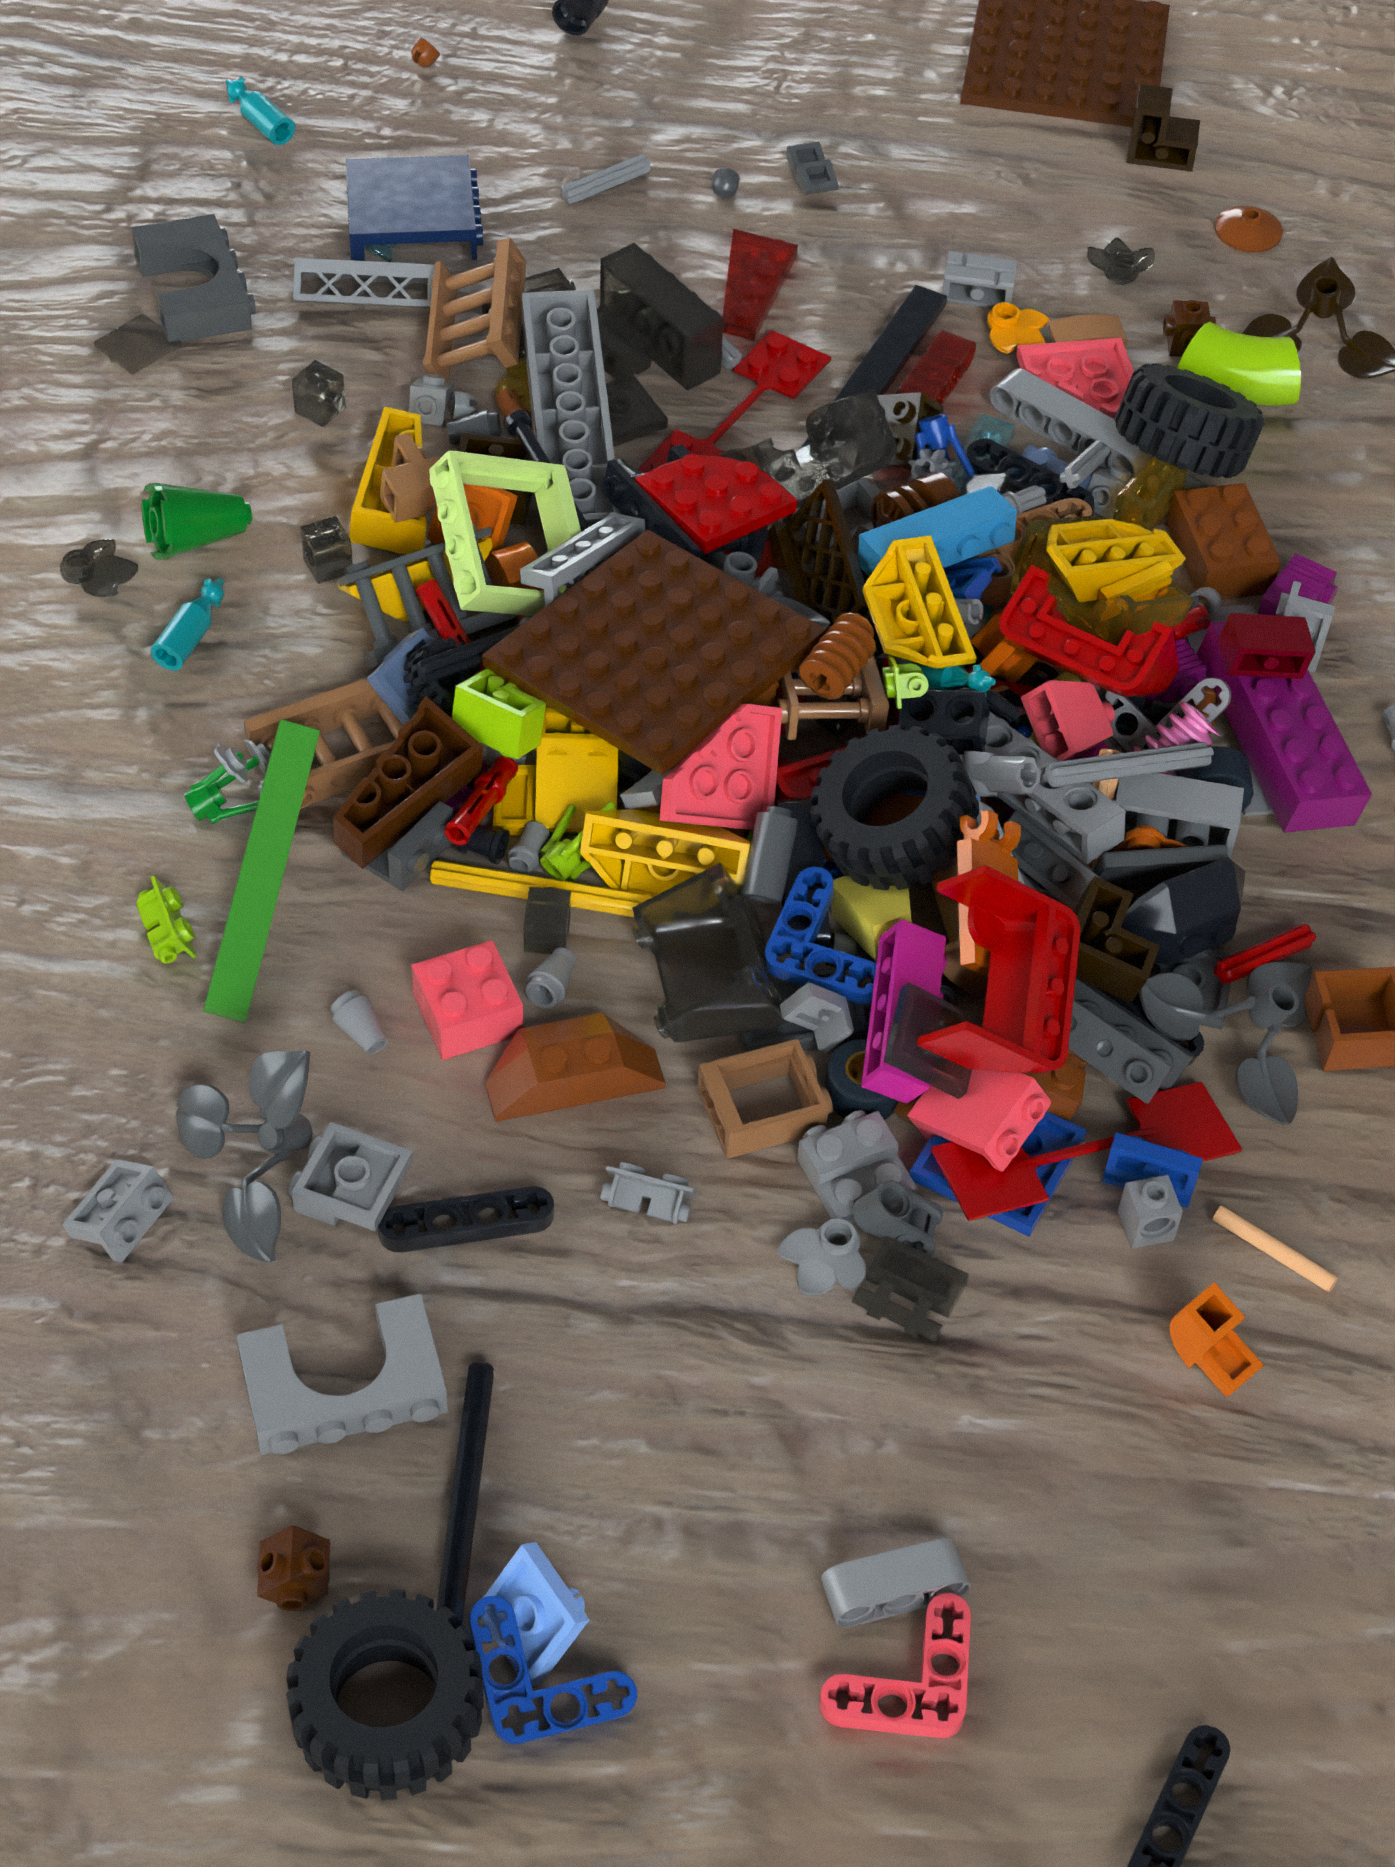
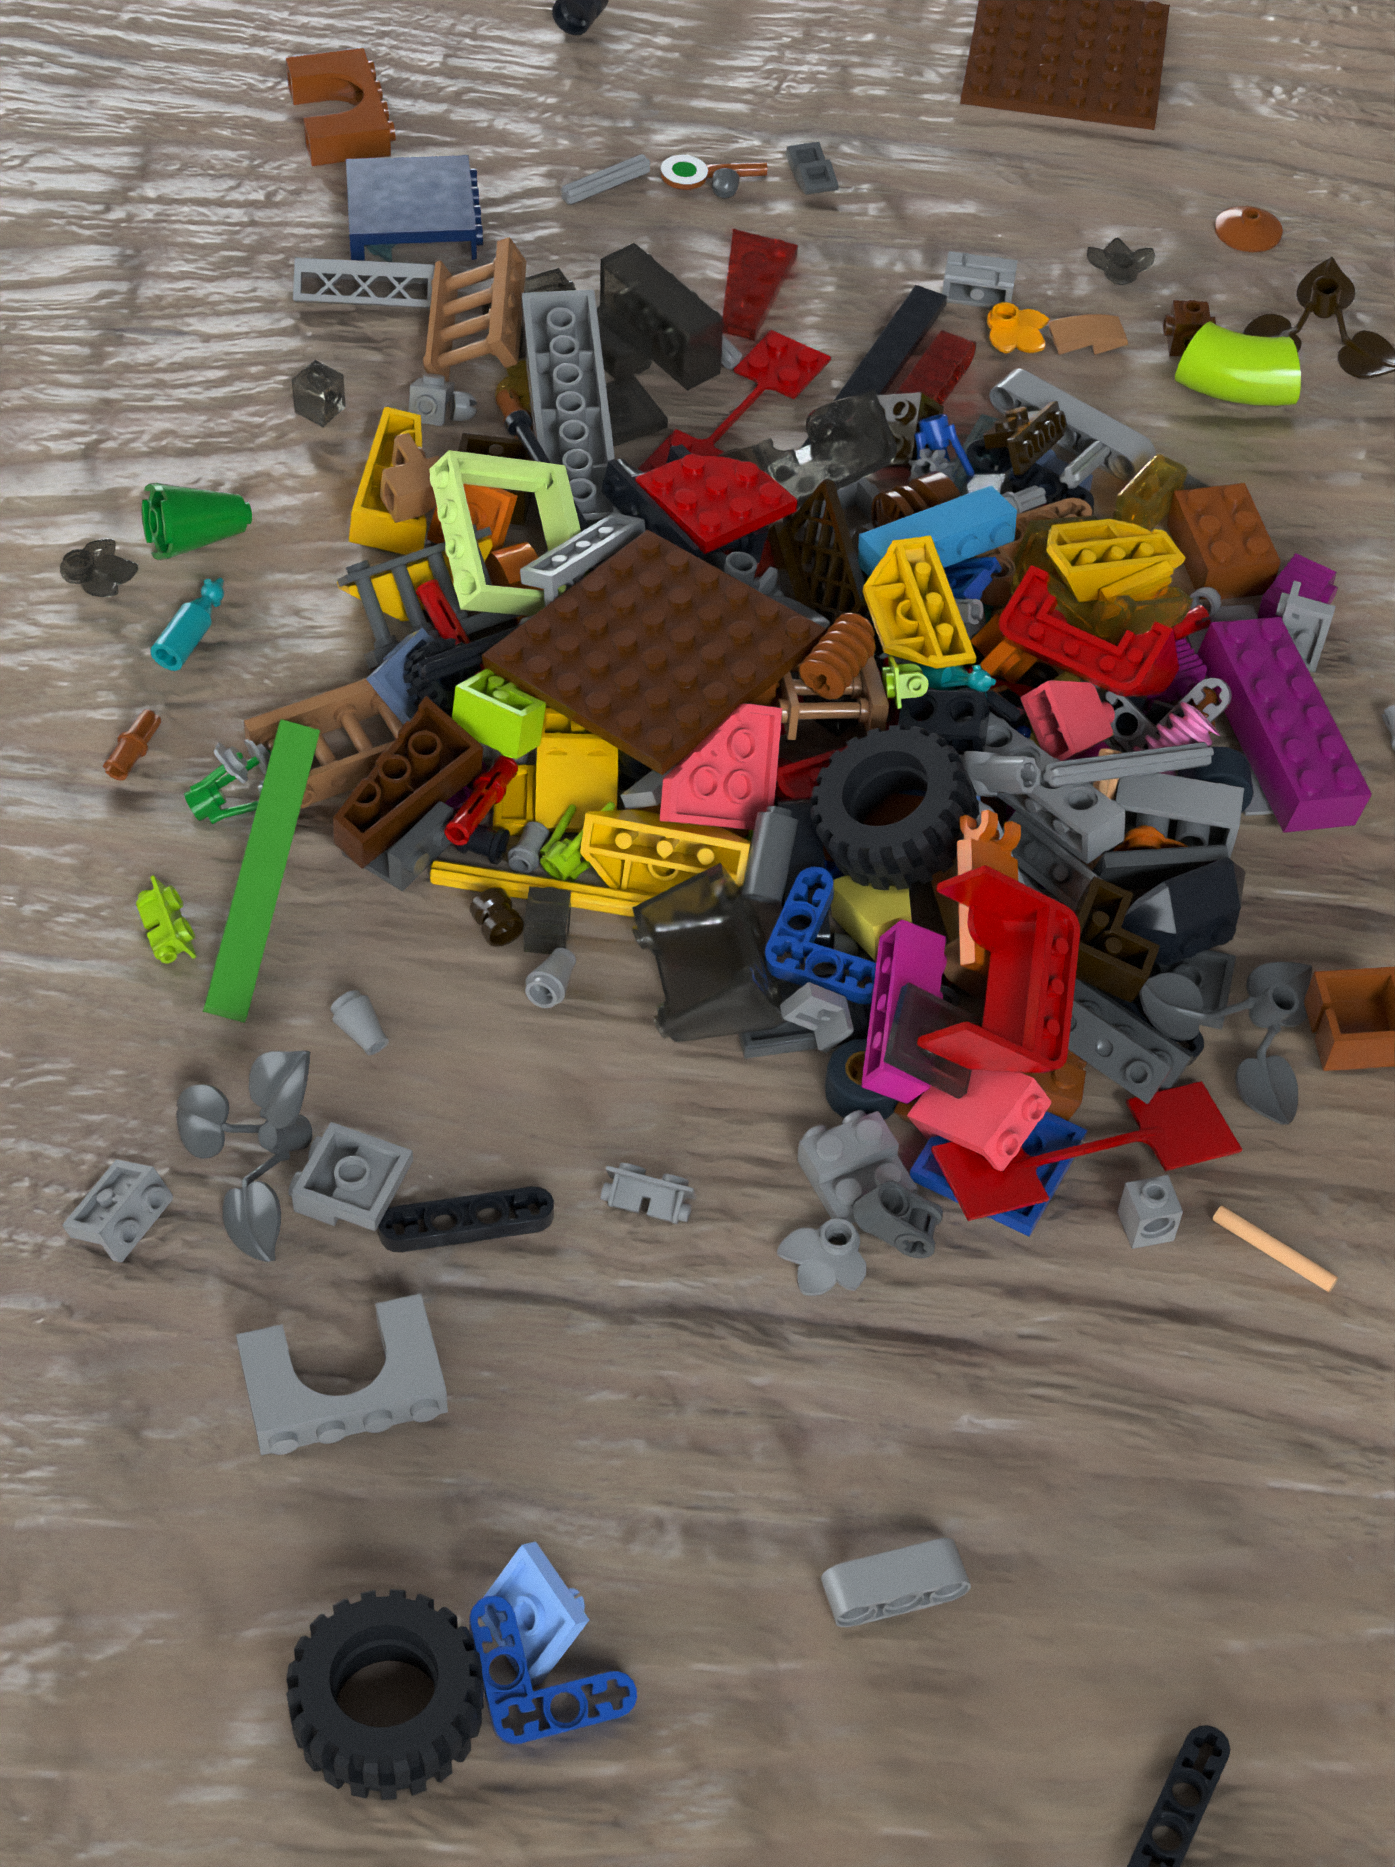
(132, 745): none -> dark orange axle
(136, 344): clear smoke piece -> none
(202, 247): dark grey arch -> none
(261, 112): teal wheel -> none
(293, 1568): reddish brown brick -> none
(326, 549): clear smoke brick -> none
(345, 78): none -> dark orange arch
(424, 53): dark orange hinge -> none
(465, 1489): black axle -> none
(467, 999): coral brick -> none
(478, 423): dark grey cone -> none
(492, 911): none -> dark brown wheel
(570, 1067): dark orange wedge -> none
(690, 173): none -> piece
(753, 1067): medium nougat window -> none
(915, 1277): clear smoke plate -> none
(931, 1690): coral beam -> none
(1027, 434): none -> dark brown bracket
(1085, 369): coral plate -> none
(1105, 488): light grey bracket -> none
(1136, 1159): blue plate -> none
(1159, 138): dark brown brick -> none
(1189, 420): black tyre -> none
(1206, 1337): orange brick -> none
(1266, 646): dark red brick -> none
(1267, 951): red axle -> none

